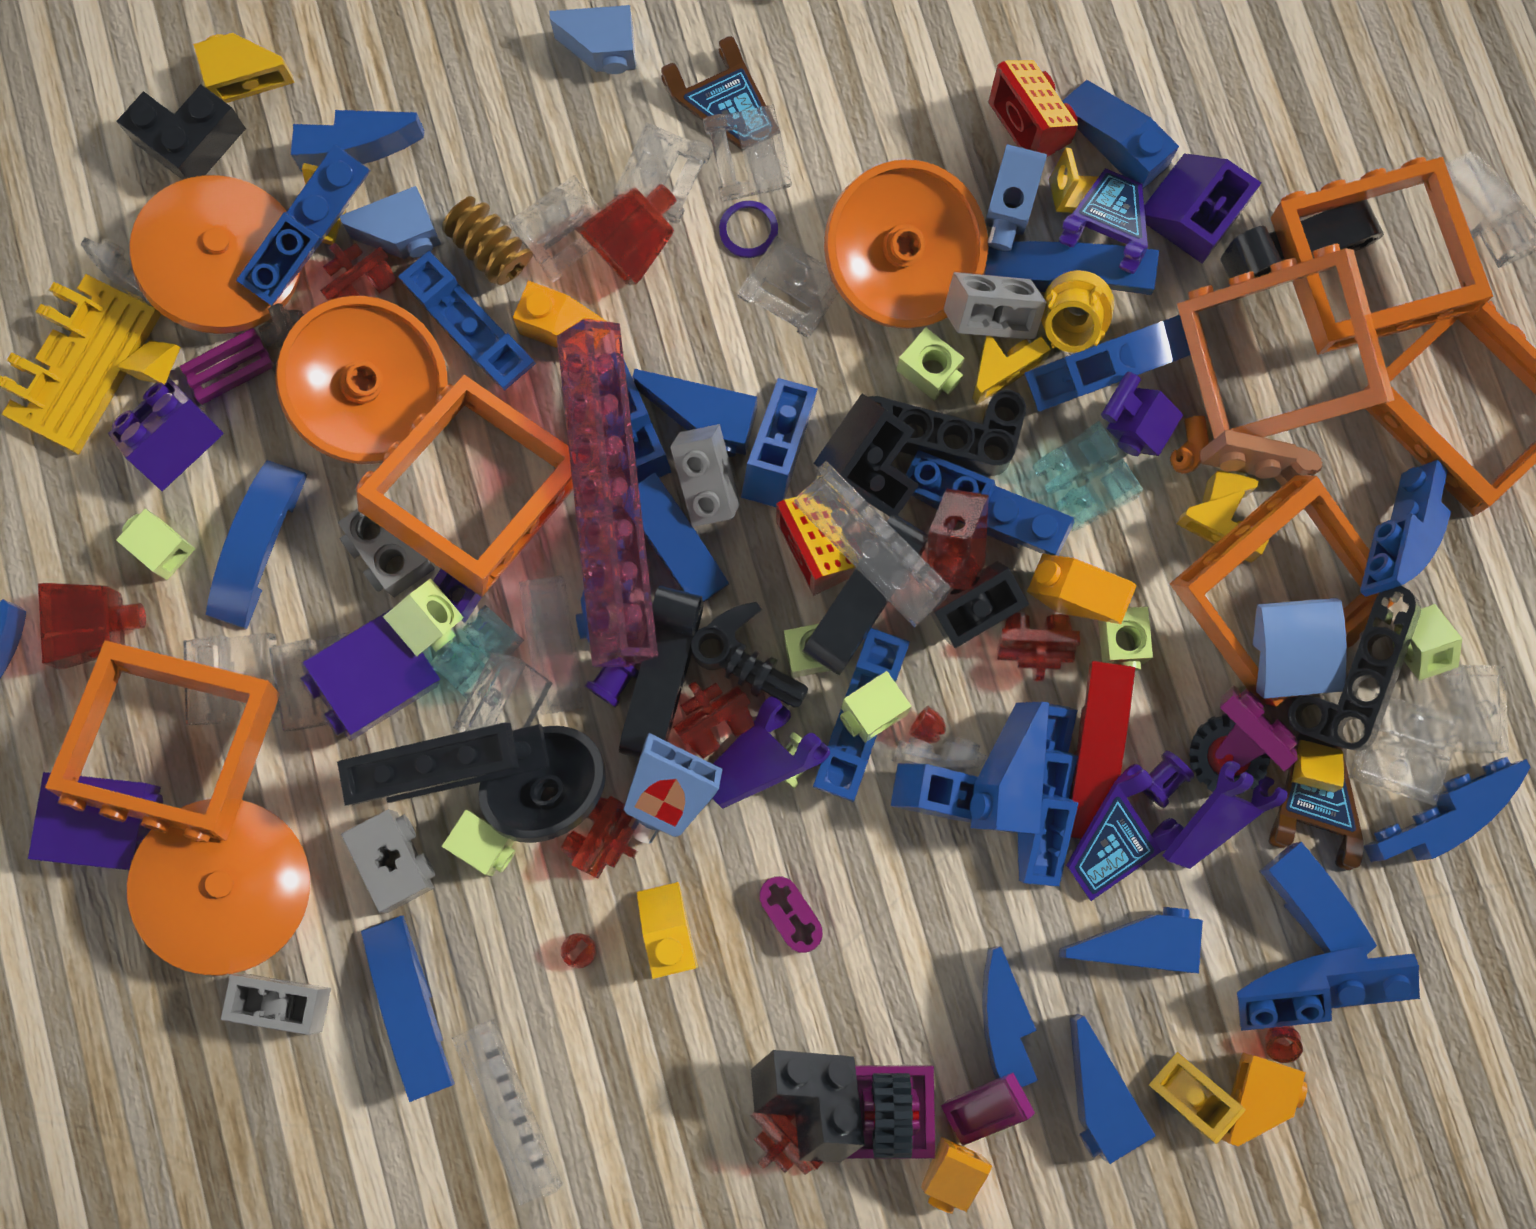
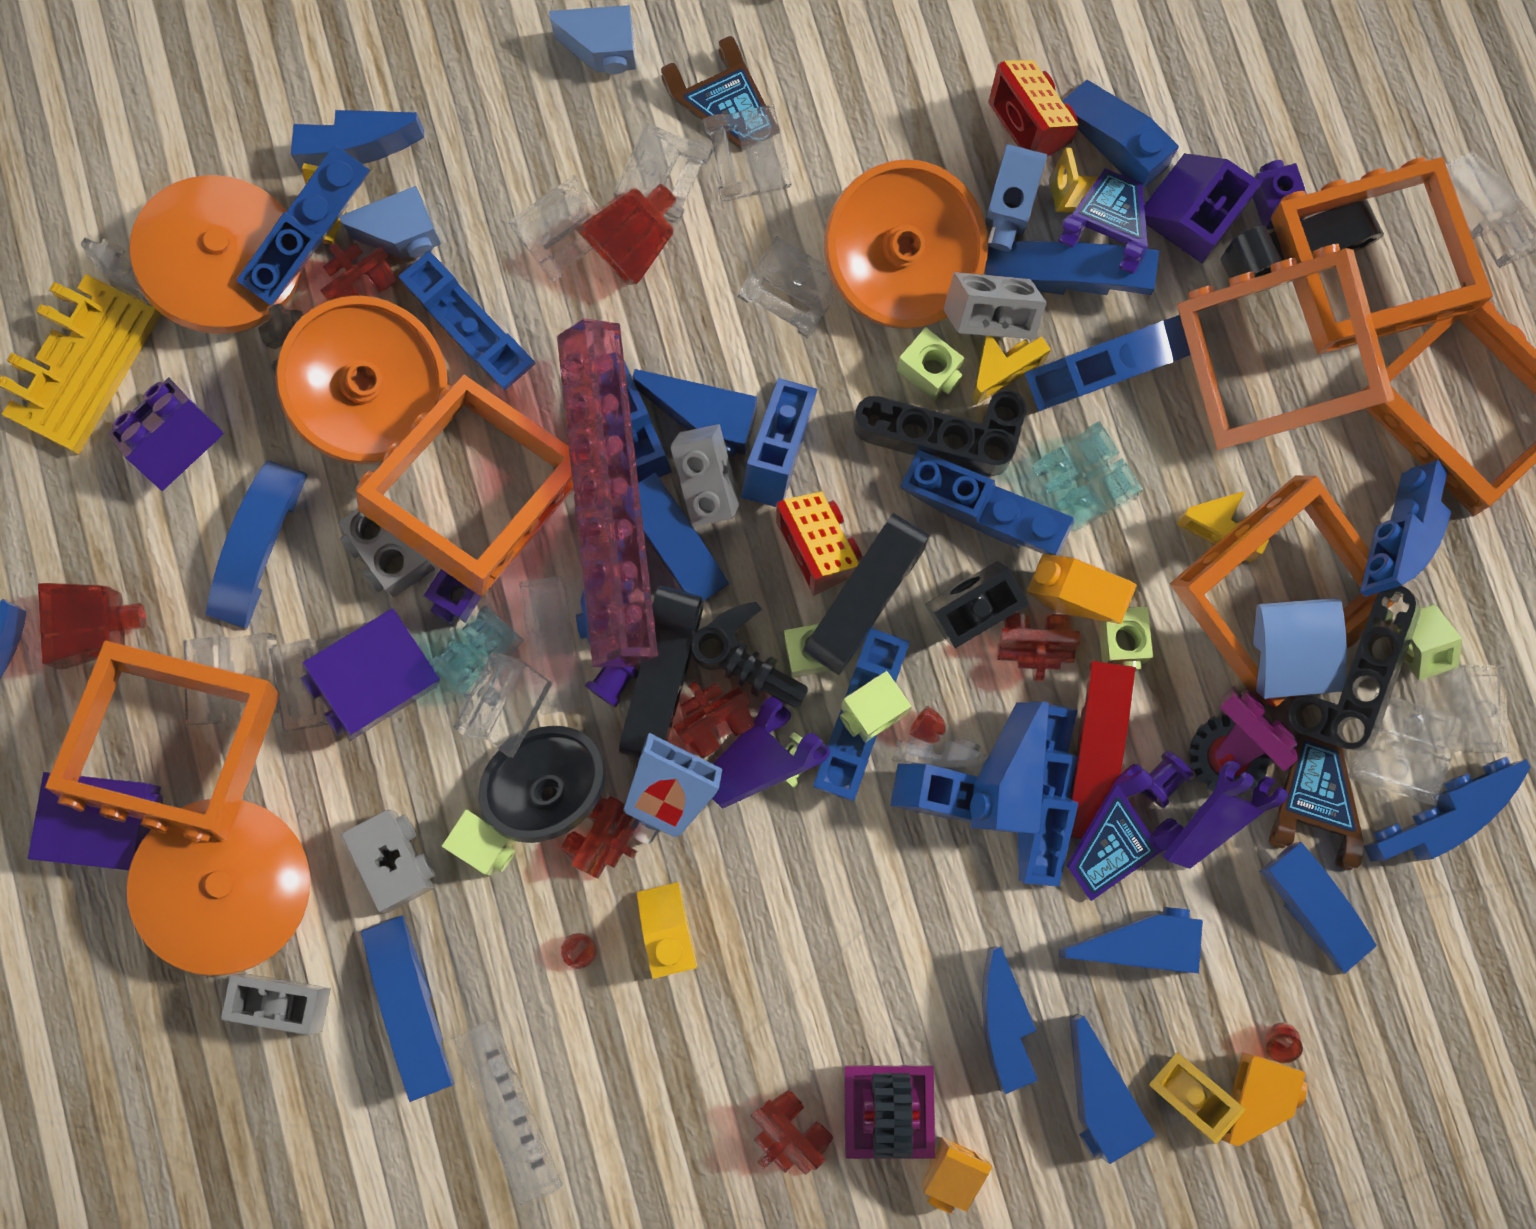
(151, 362): yellow slope -> none
(155, 543): yellowish green brick -> none
(189, 139): black brick -> none
(220, 353): magenta tile -> none
(239, 68): yellow slope -> none
(424, 618): yellowish green brick -> none
(443, 763): black fence -> none
(485, 242): pearl gold piece -> none
(547, 313): light orange slope -> none
(747, 252): dark purple piece -> none
(800, 908): magenta beam -> none
(820, 1095): black brick -> none
(864, 453): black brick -> none
(872, 545): clear fence -> none
(960, 553): clear red torso -> none
(988, 1109): magenta tile -> none
(1079, 290): yellow piece -> none
(1140, 417): dark purple brick -> none
(1188, 457): orange arm -> none
(1227, 483): yellow slope -> none
(1260, 456): nougat hinge -> none
(1269, 194): none -> dark purple brick
(1312, 986): blue slope -> none
(1319, 766): yellow slope -> none

